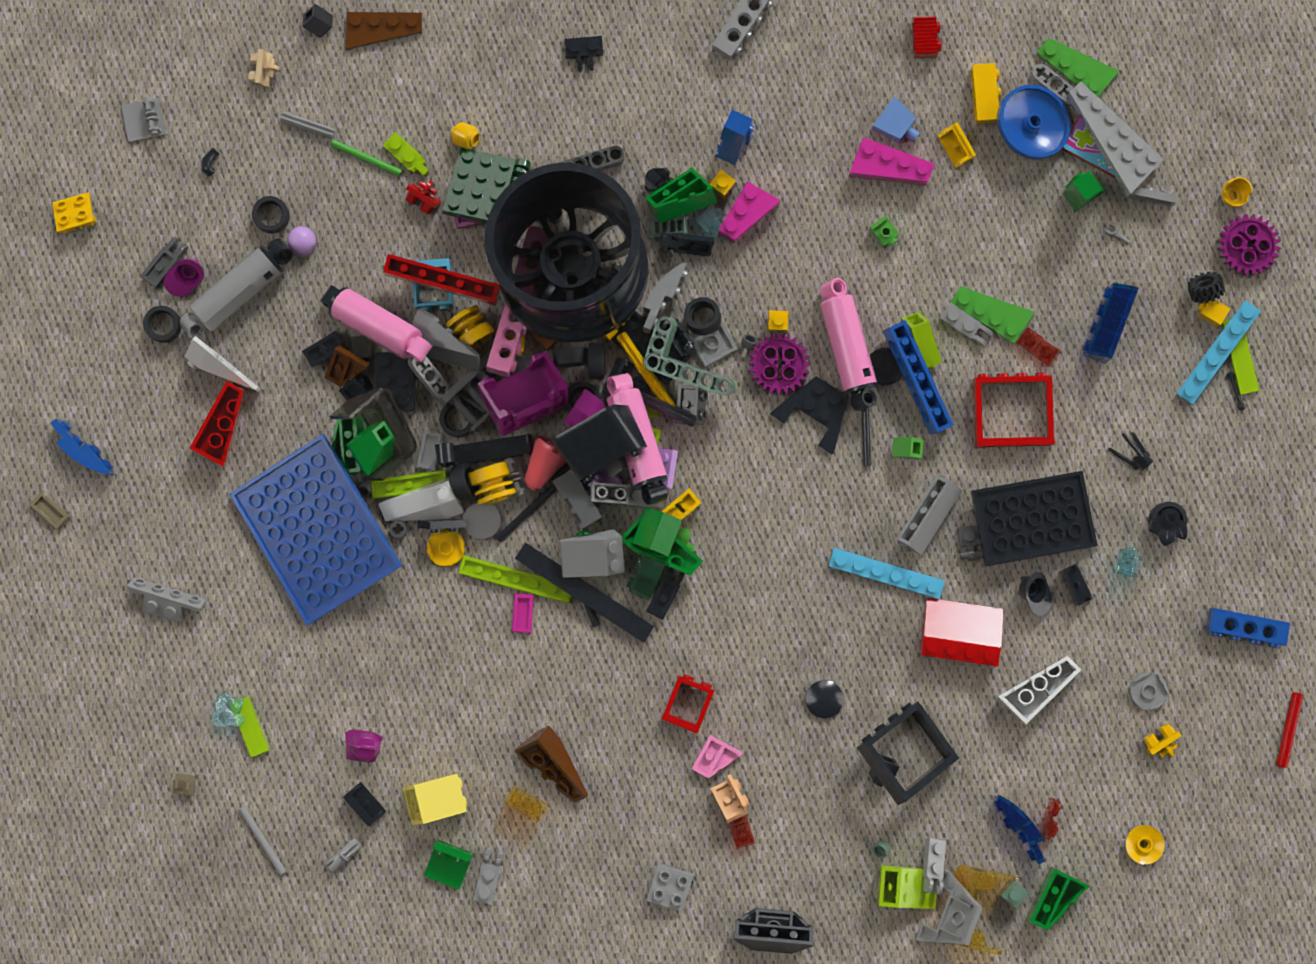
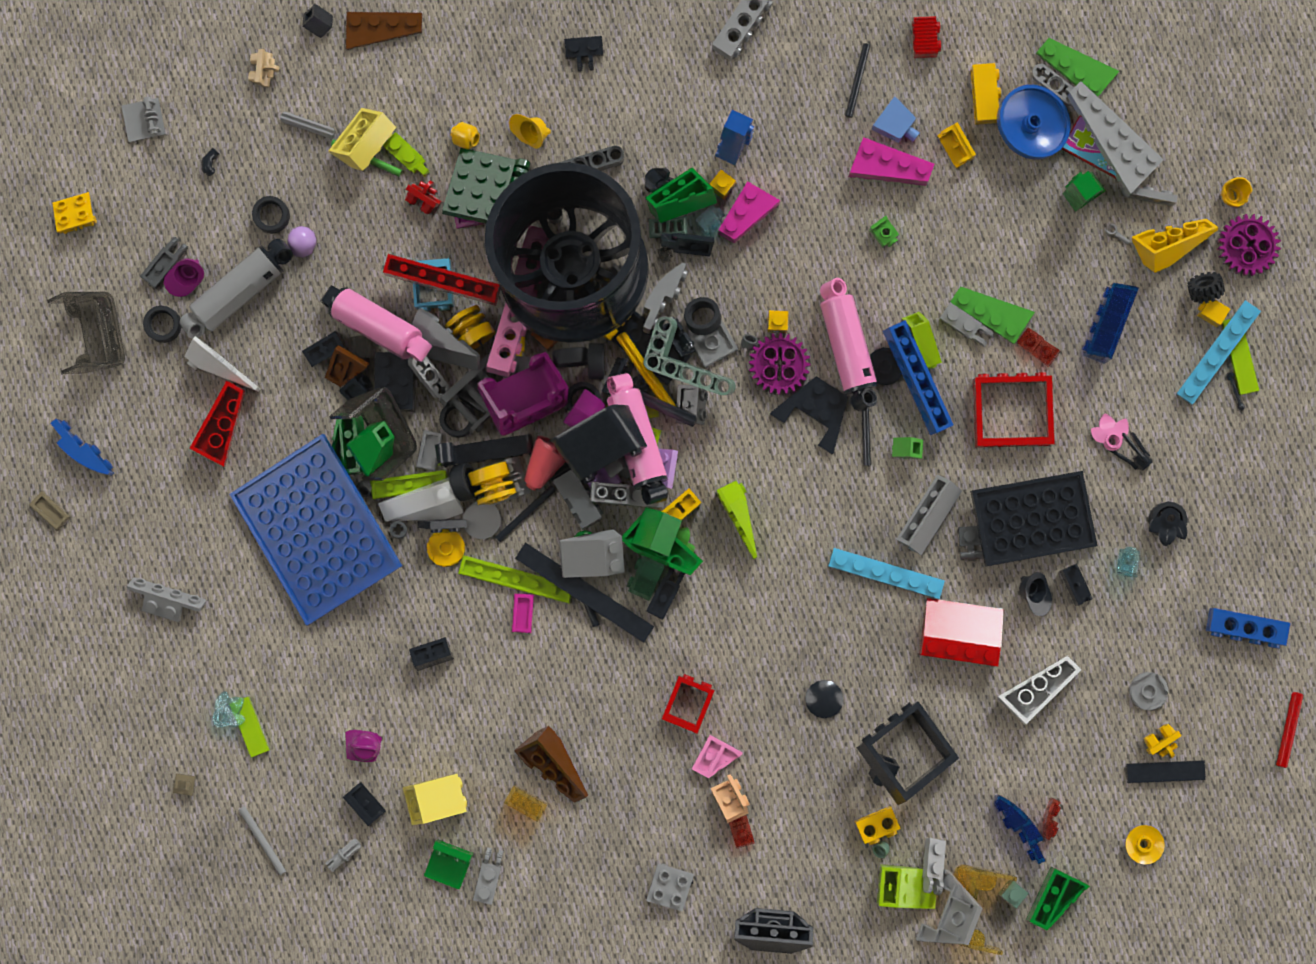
(99, 330): none -> clear smoke windscreen
(362, 138): none -> light yellow slope
(431, 654): none -> black hinge
(529, 130): none -> yellow piece
(736, 506): none -> lime wedge
(857, 80): none -> black bar
(875, 820): none -> yellow brick
(1110, 429): none -> bright pink plate
(1165, 771): none -> black tile
(1166, 247): none -> yellow wedge

